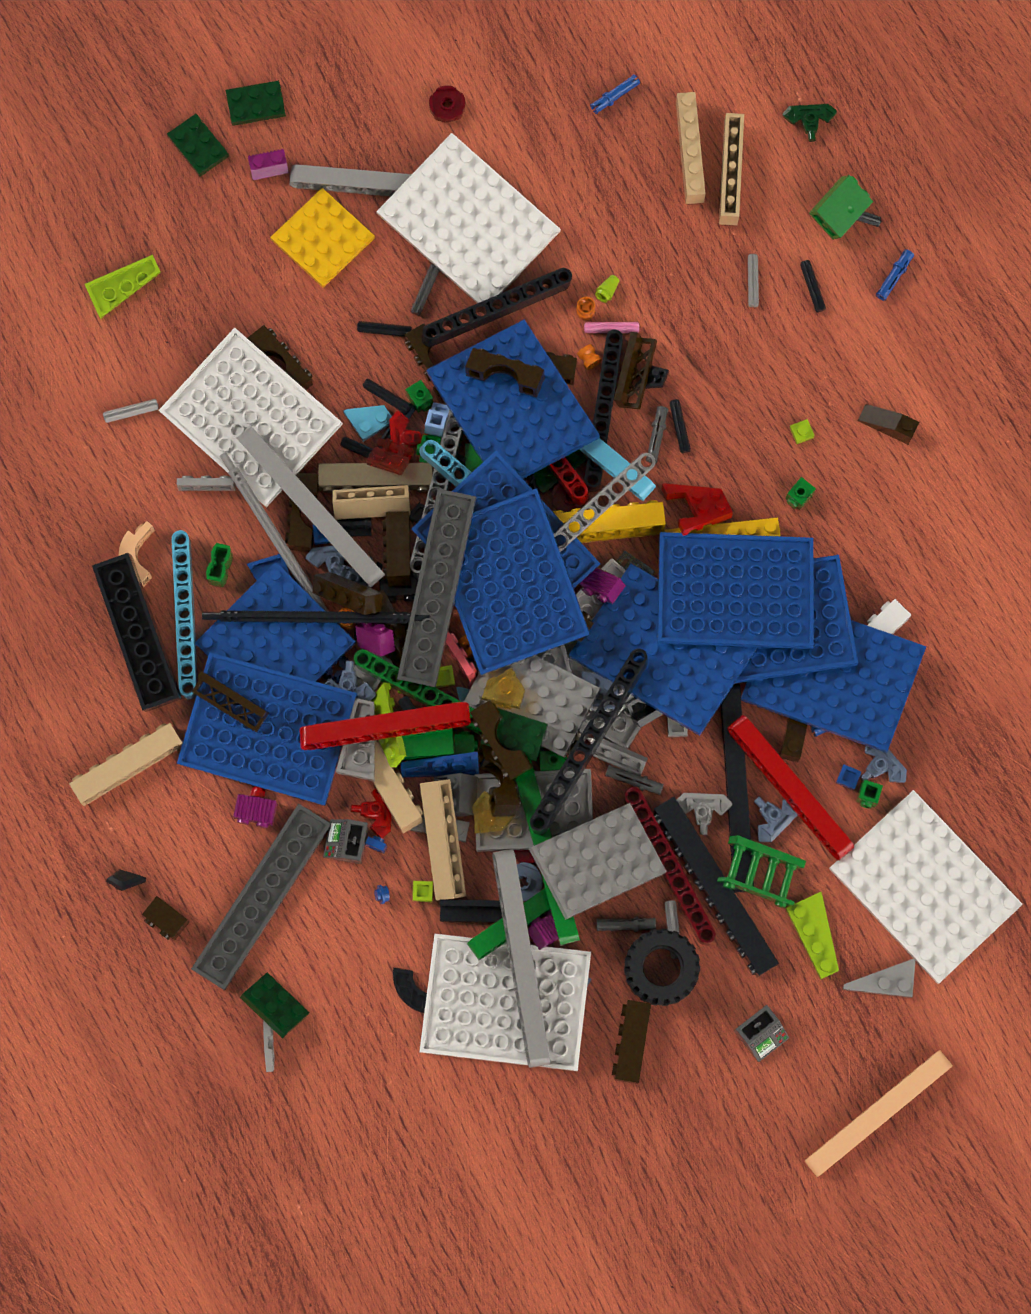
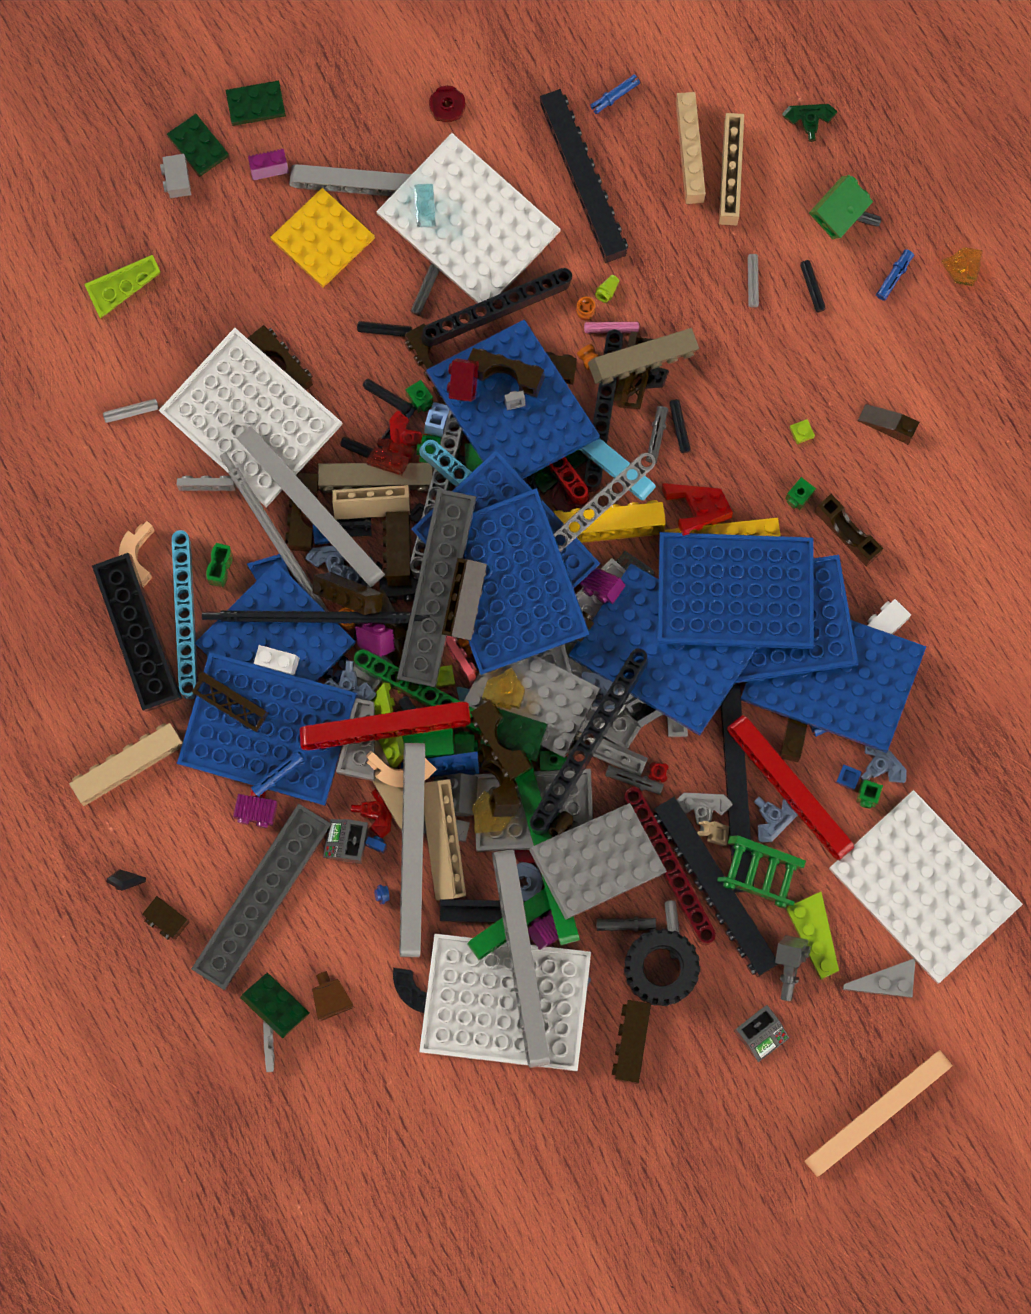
(177, 176): none -> light grey brick
(276, 660): none -> white brick
(277, 774): none -> blue pin
(330, 997): none -> reddish brown torso
(368, 420): medium azure wing -> none
(391, 775): none -> light nougat arch
(412, 849): none -> light grey beam
(423, 891): lime plate -> none
(425, 205): none -> clear light blue brick
(463, 379): none -> dark red brick
(464, 599): none -> brick
(514, 400): none -> light grey plate
(561, 823): none -> dark brown cone
(583, 177): none -> black brick
(643, 355): none -> dark tan brick
(662, 768): none -> red plate
(716, 832): none -> tan plate
(791, 953): none -> dark grey brick
(836, 518): none -> dark brown arch
(964, 265): none -> clear yellow plate

